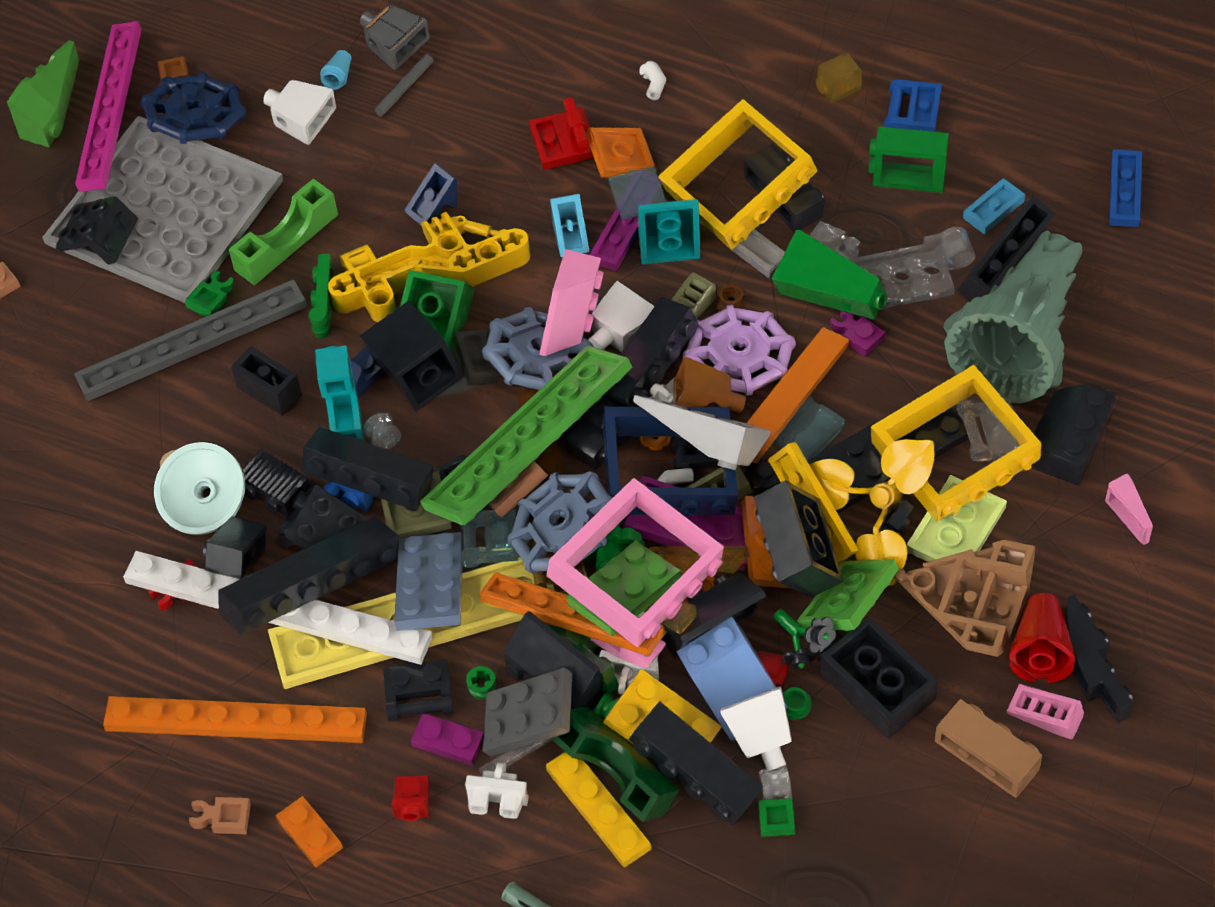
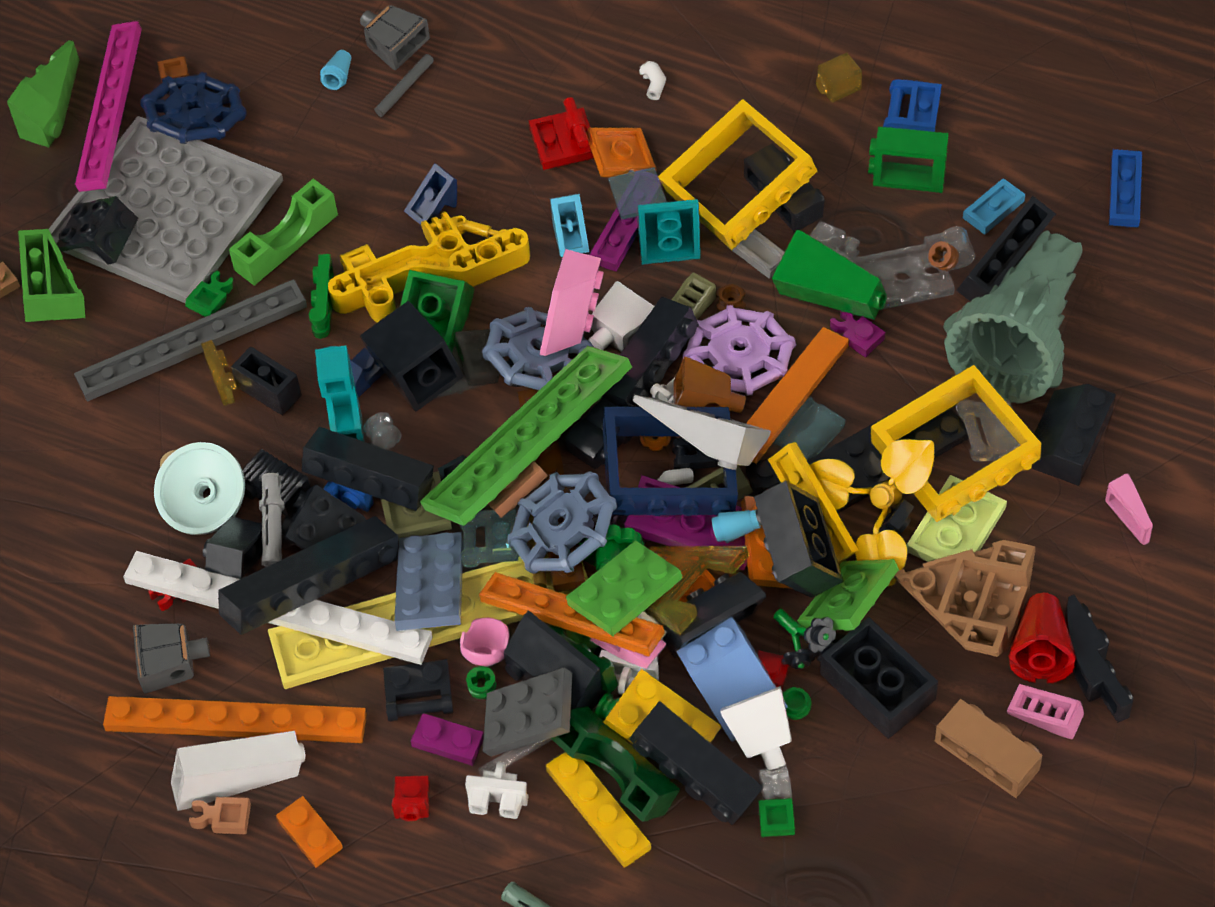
(46, 280): none -> bright green wedge
(166, 654): none -> dark grey torso
(223, 381): none -> clear yellow plate
(234, 767): none -> white slope
(271, 508): none -> light grey pin
(301, 109): white torso -> none
(485, 641): none -> bright pink hair
(635, 630): bright pink window -> none
(735, 524): none -> medium azure cone
(950, 258): none -> dark orange bush

